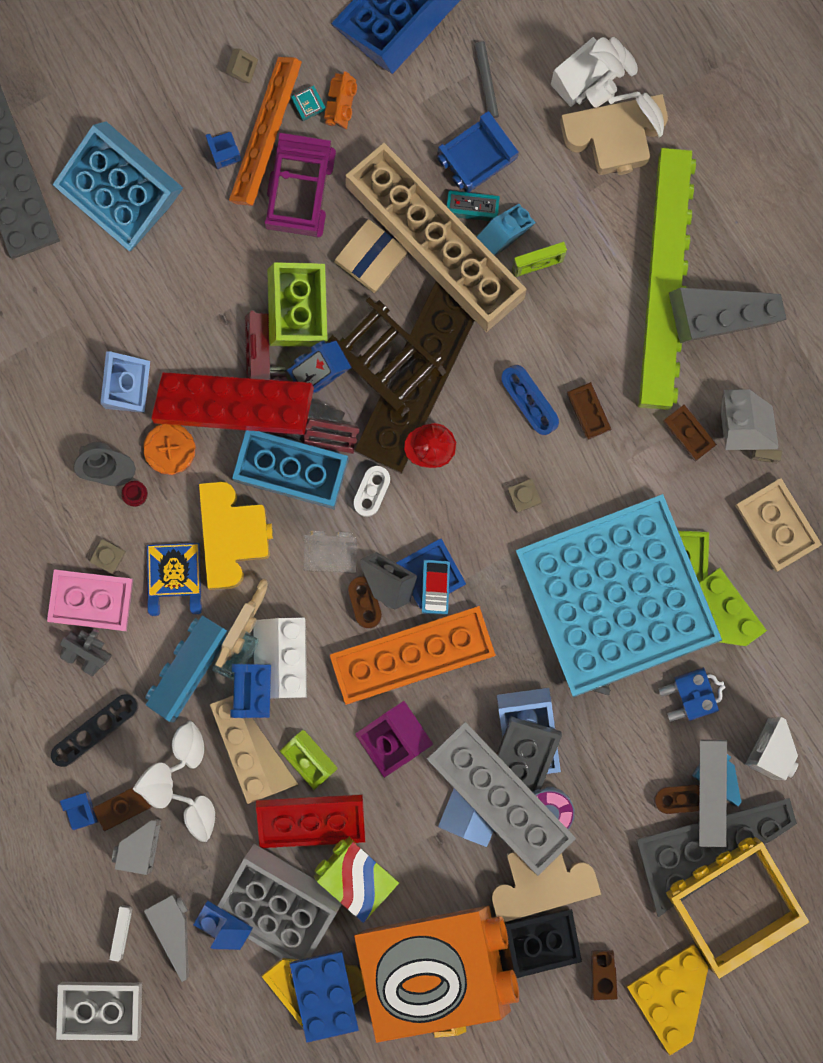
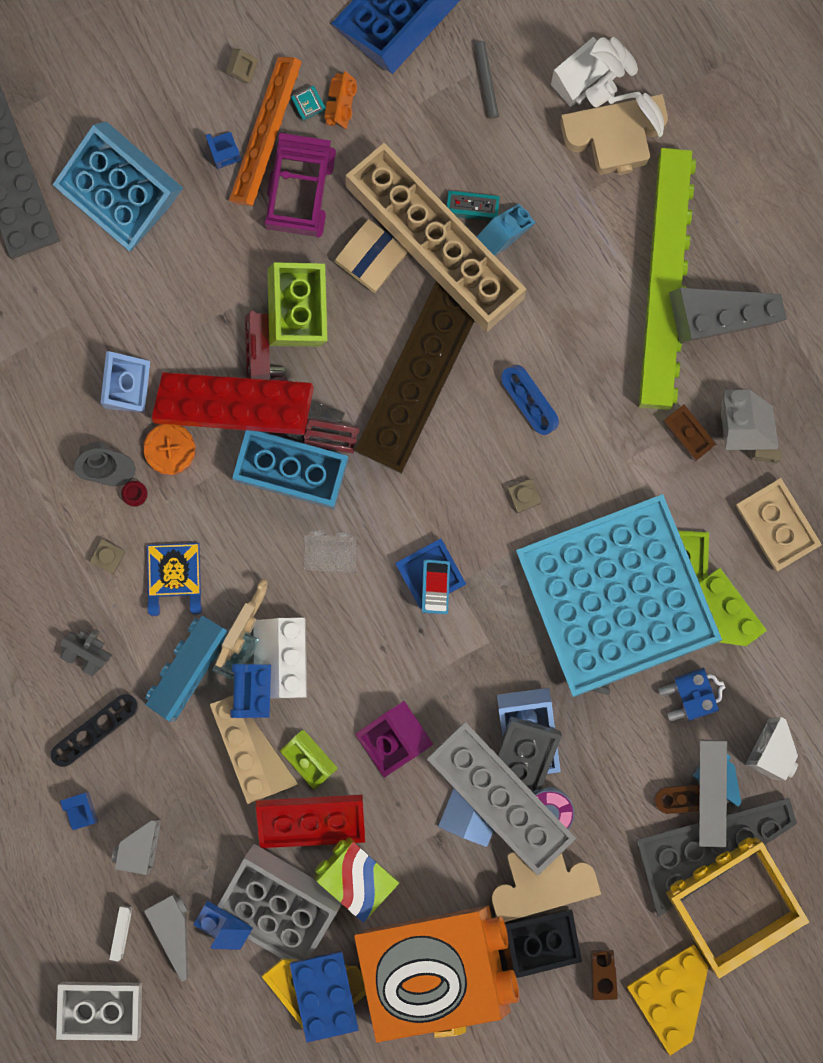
(90, 600): bright pink plate -> none
(120, 809): reddish brown plate -> none
(156, 782): white plant -> none
(231, 534): yellow brick -> none
(320, 366): brick -> none
(364, 603): reddish brown plate -> none
(372, 492): white plate -> none
(380, 380): dark brown fence -> none
(388, 580): dark grey slope -> none
(412, 655): orange plate -> none
(430, 446): red piece -> none
(477, 153): blue panel -> none
(539, 259): lime tile -> none
(589, 411): reddish brown plate -> none

